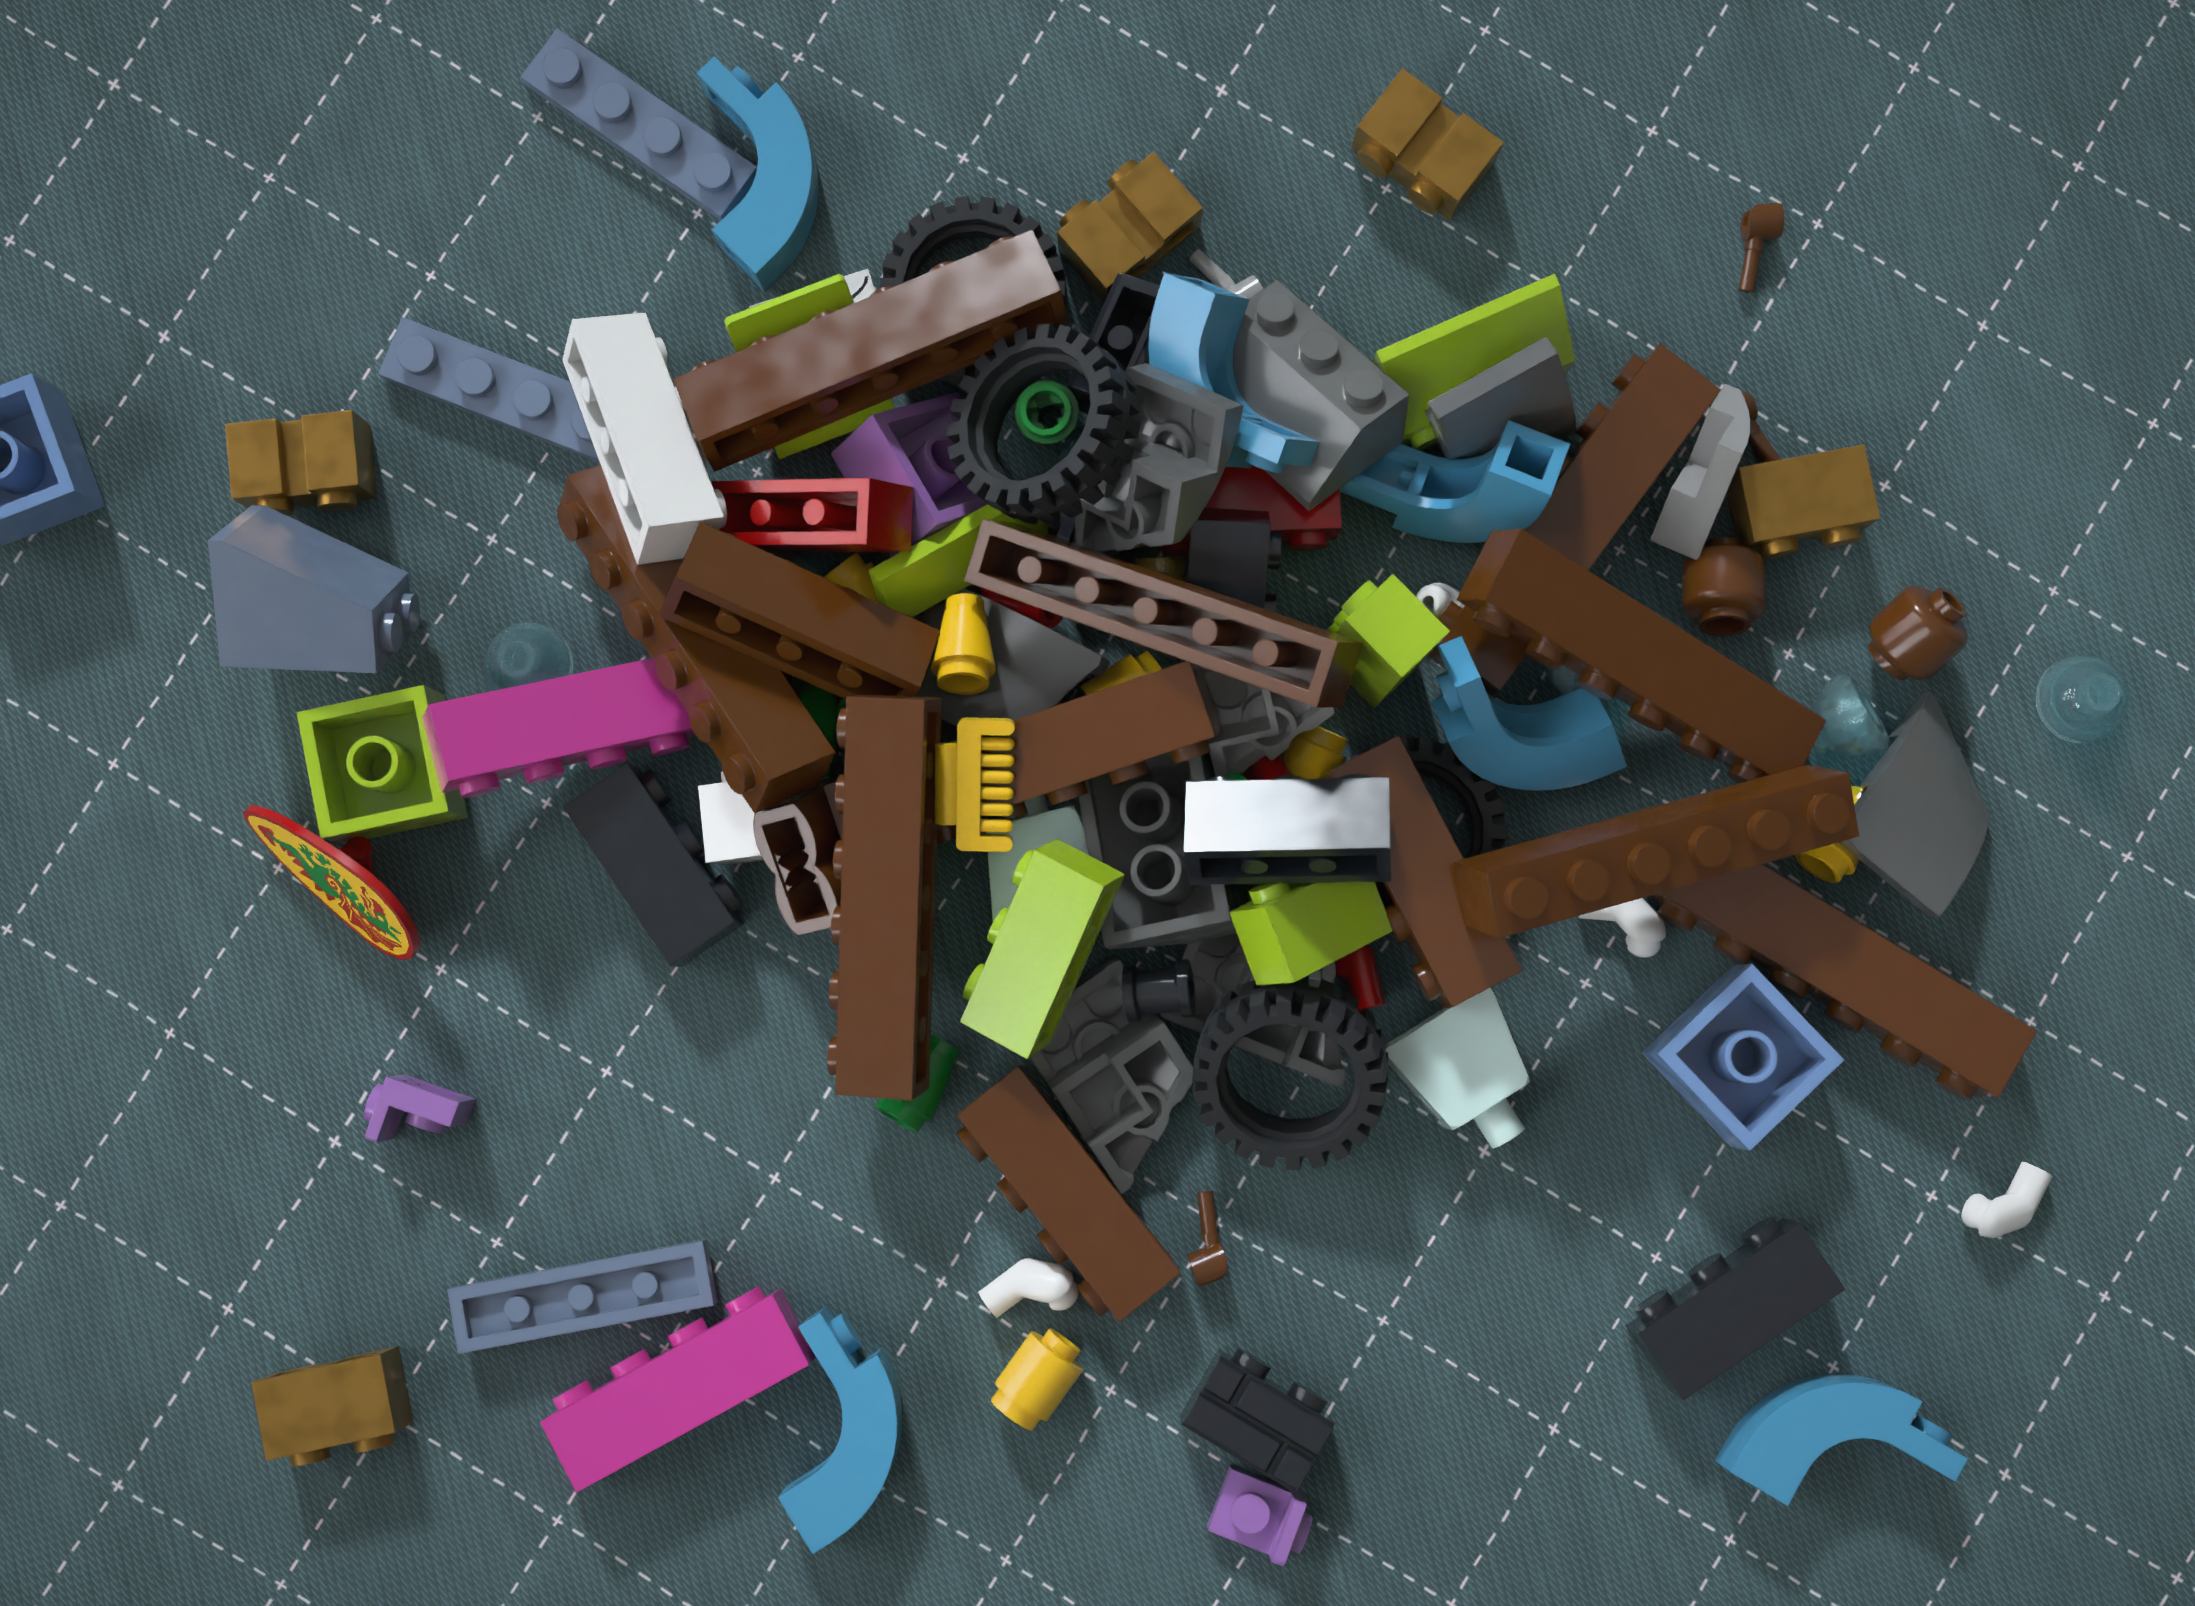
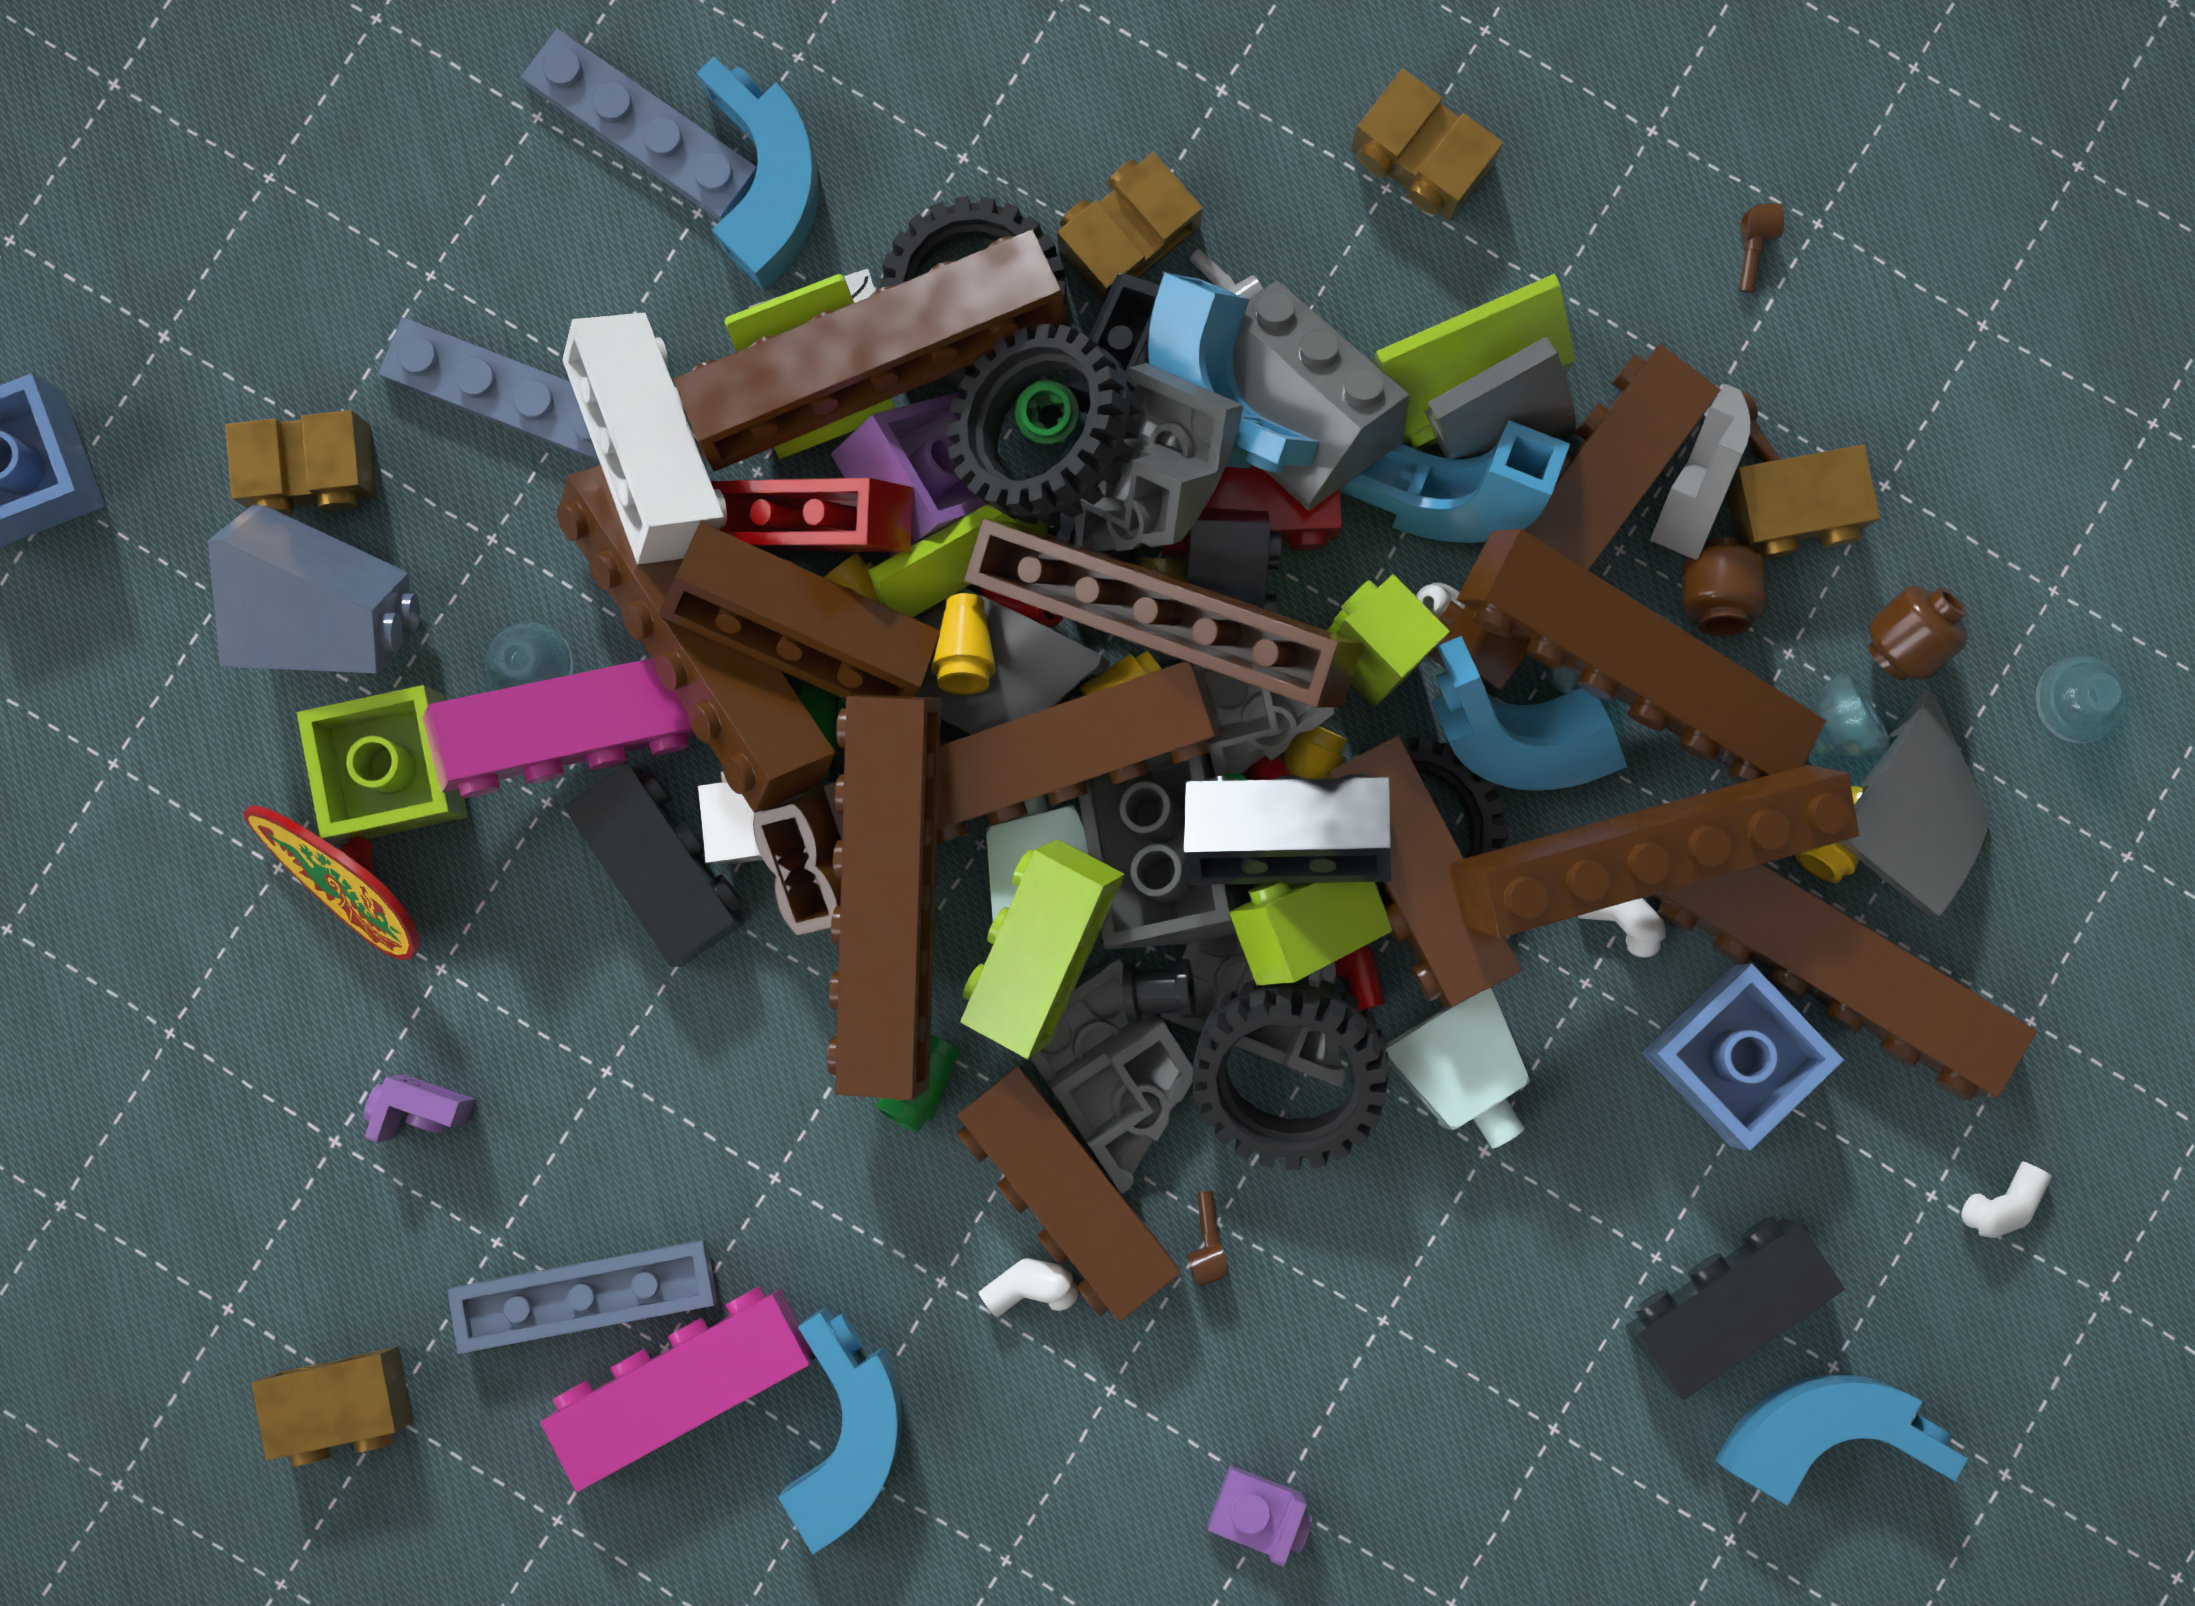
(960, 789): yellow piece -> none
(1037, 1378): yellow brick -> none
(1257, 1418): black brick -> none

